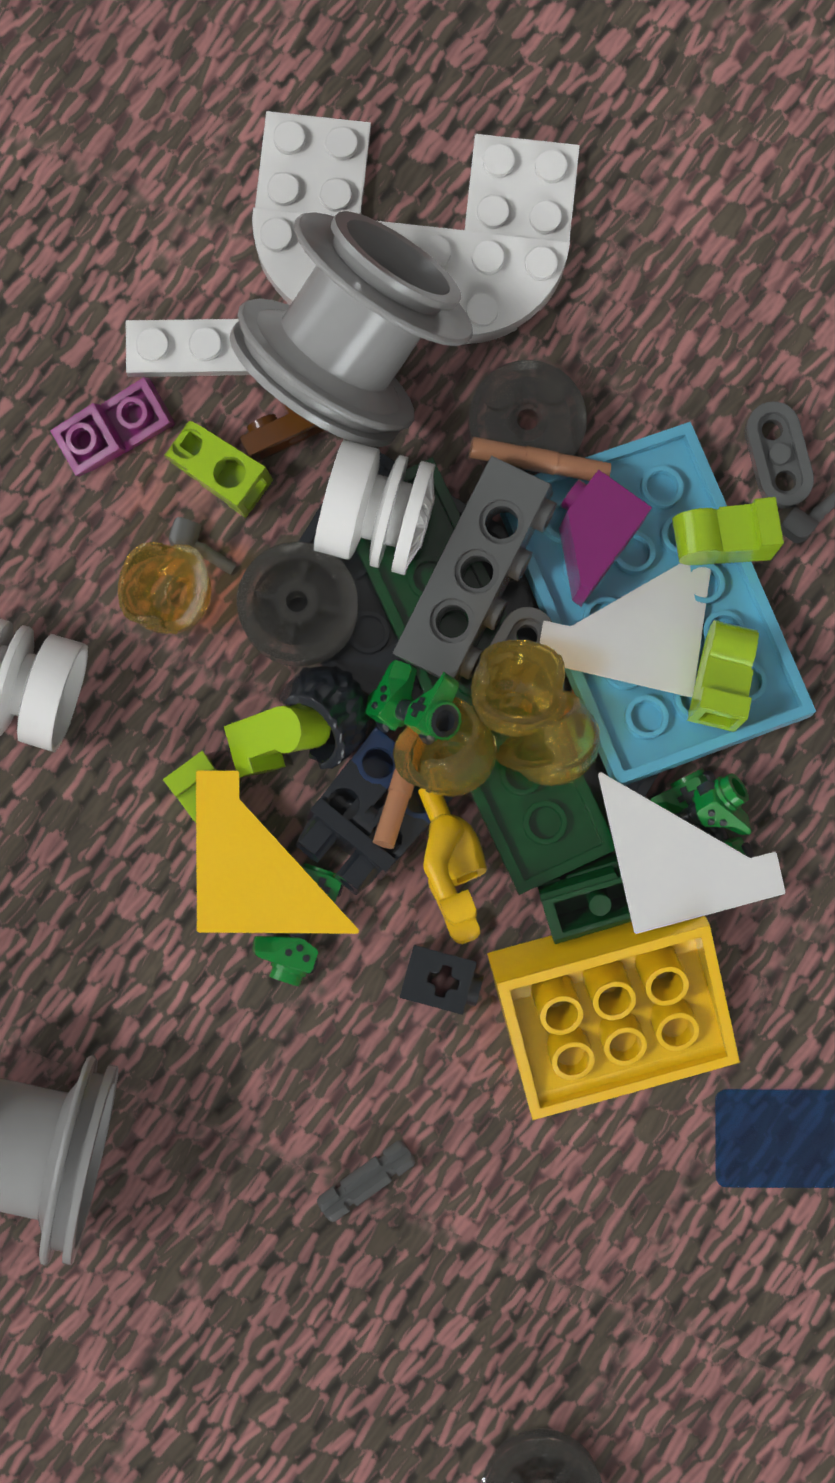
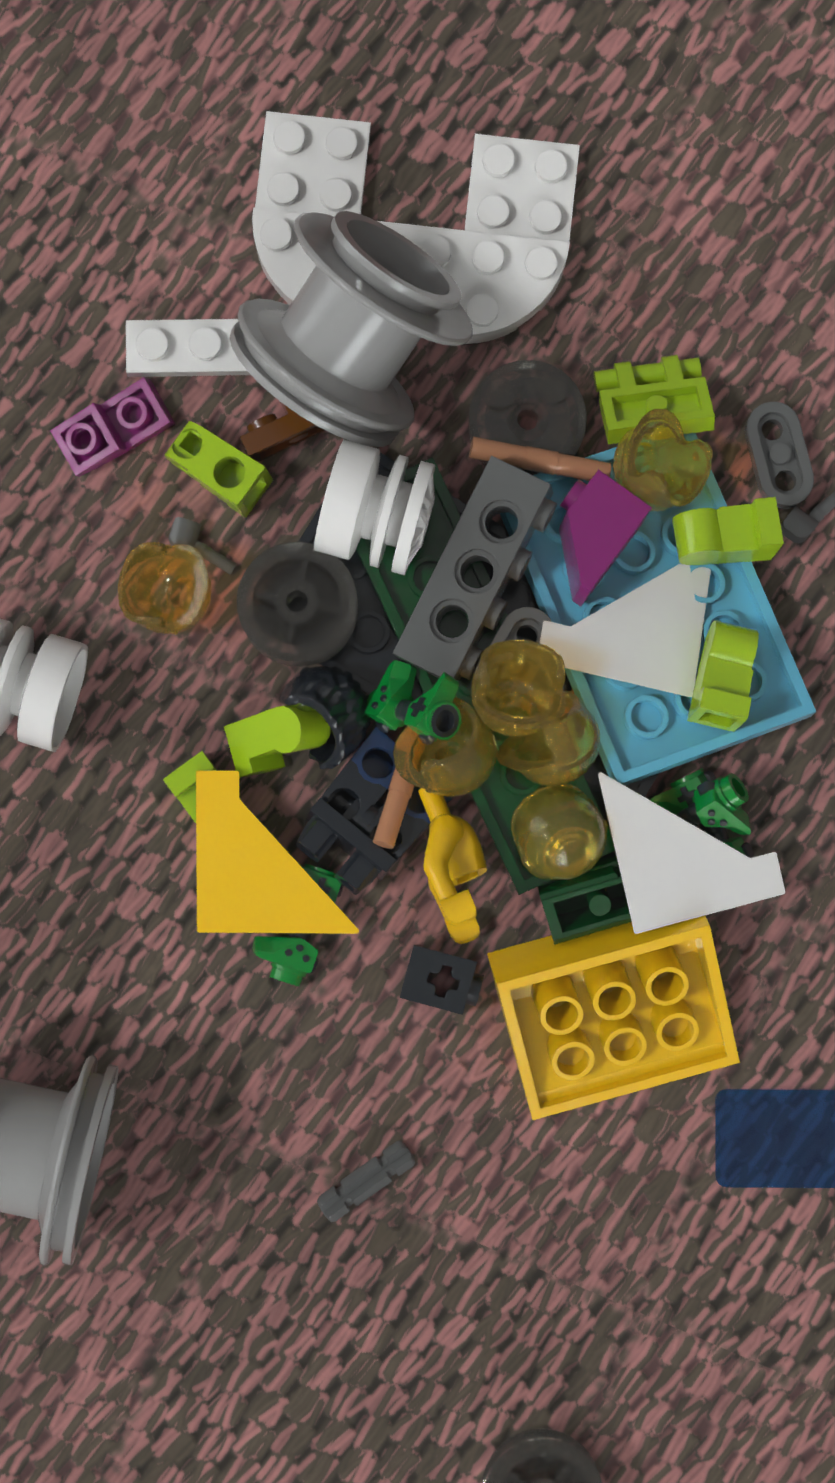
(558, 832): none -> clear yellow helmet
(660, 463): none -> clear yellow helmet
(671, 384): none -> lime plate

